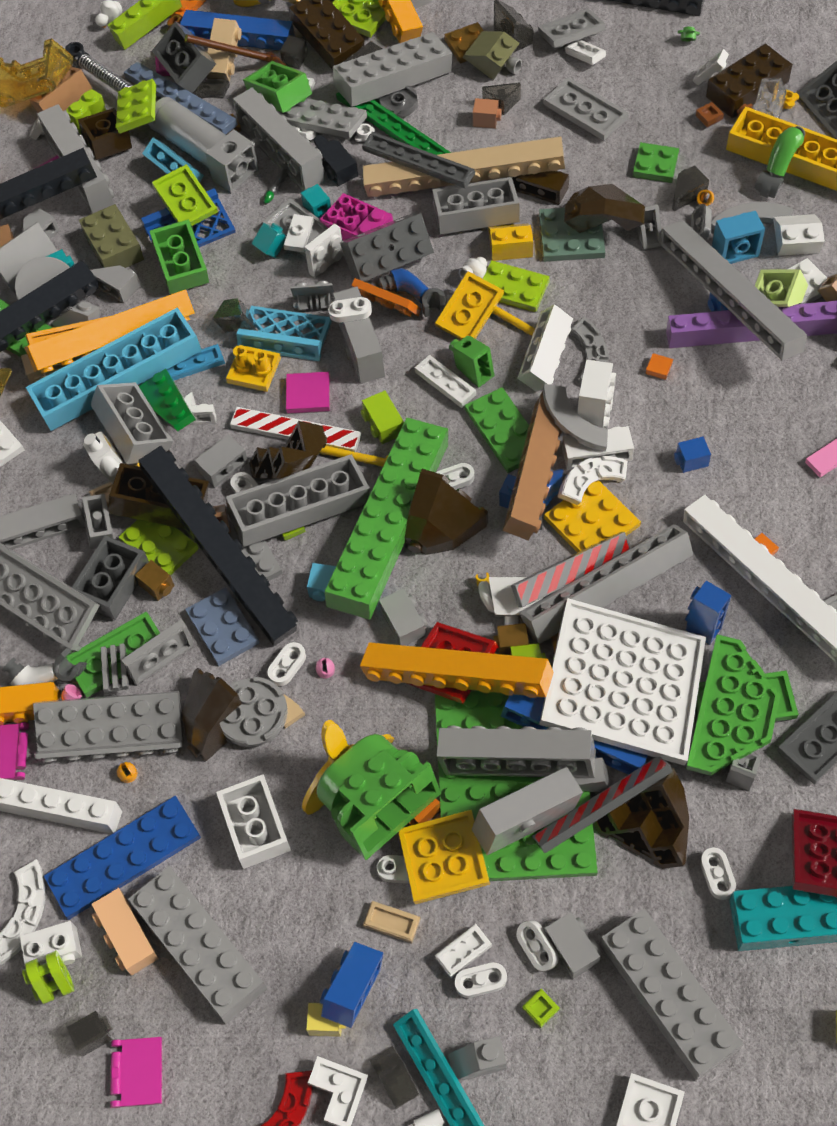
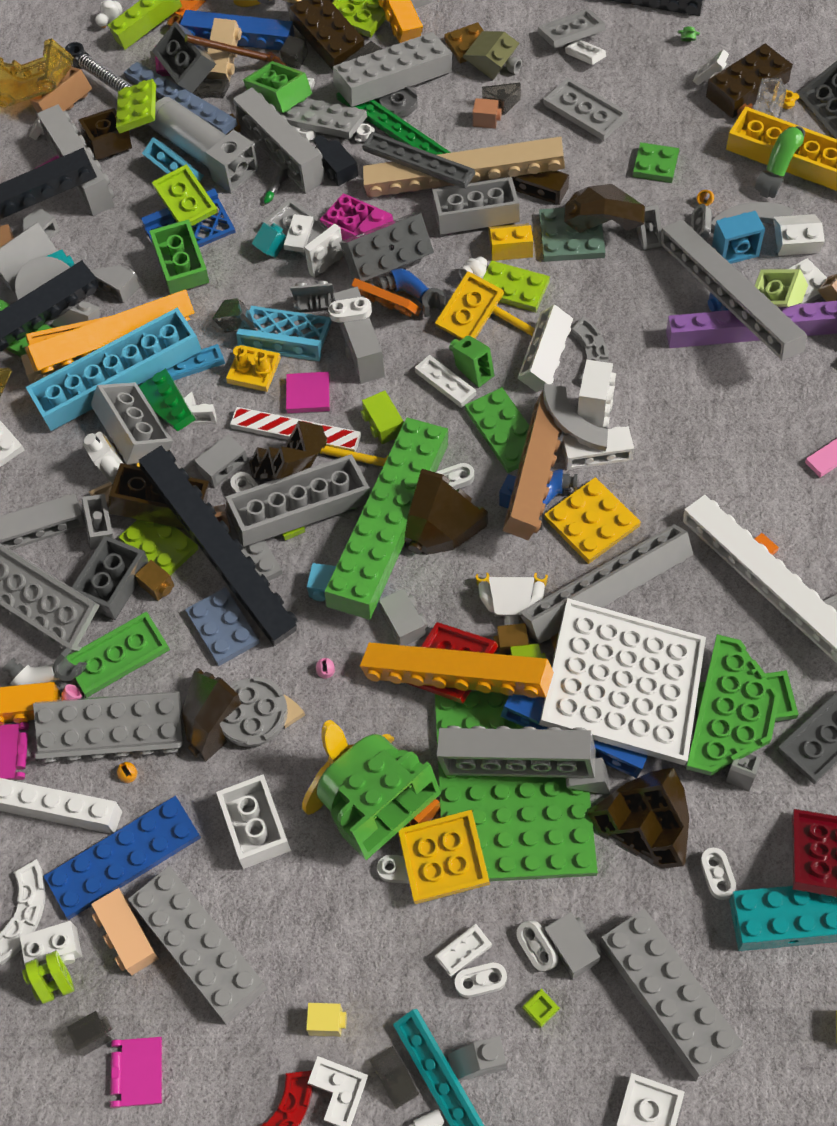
(88, 104): lime brick -> none
(105, 668): light grey tile -> none
(111, 238): olive brick -> none
(158, 652): light grey tile -> none
(286, 665): white plate -> none
(315, 200): teal brick -> none
(351, 984): blue brick -> none
(391, 921): tan tile -> none
(510, 21): clear smoke slope -> none
(526, 810): light grey brick -> none
(568, 570): tile -> none
(588, 472): white tile -> none
(602, 804): dark grey tile -> none
(659, 366): orange tile -> none
(688, 185): clear smoke slope -> none
(692, 454): blue brick -> none
(707, 611): blue brick -> none
(709, 114): dark orange plate -> none

